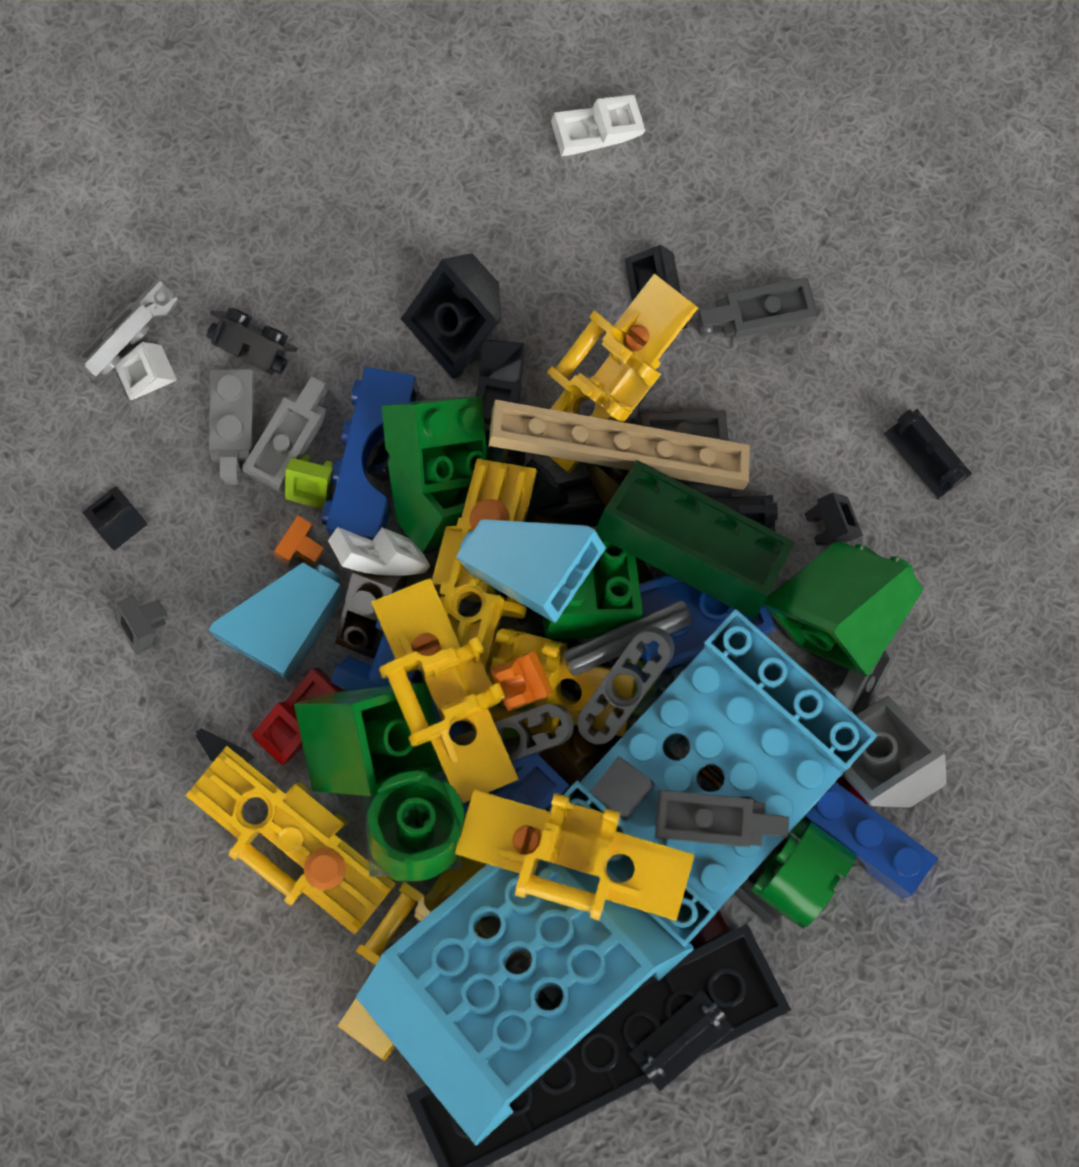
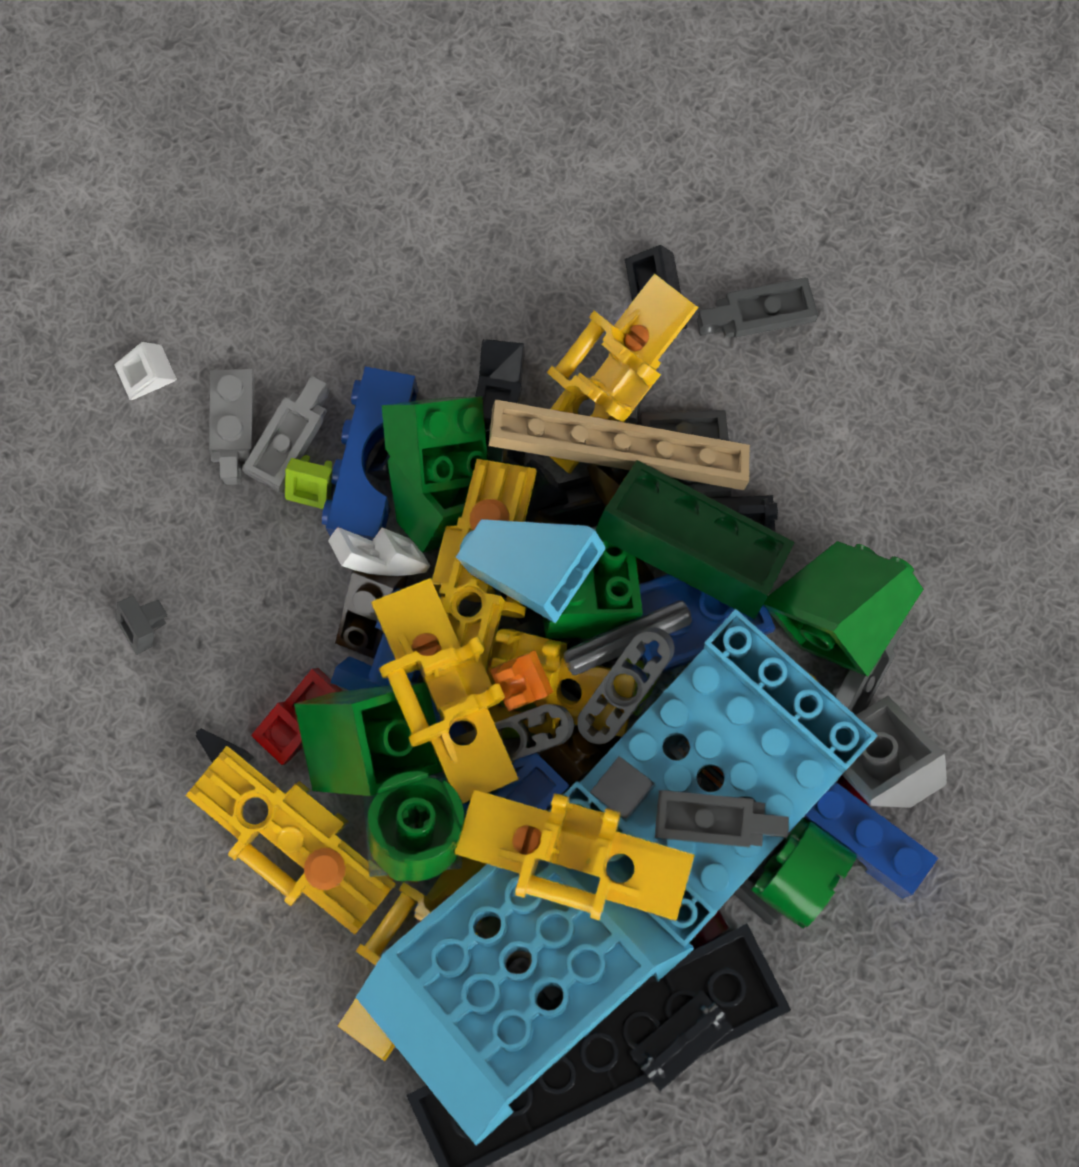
(114, 518): black slope -> none
(126, 328): light grey hinge -> none
(236, 331): black hinge -> none
(282, 619): medium azure slope -> none
(298, 544): orange tile -> none
(455, 311): black slope -> none
(606, 124): white slope -> none
(839, 519): black tile -> none
(927, 453): black hinge -> none

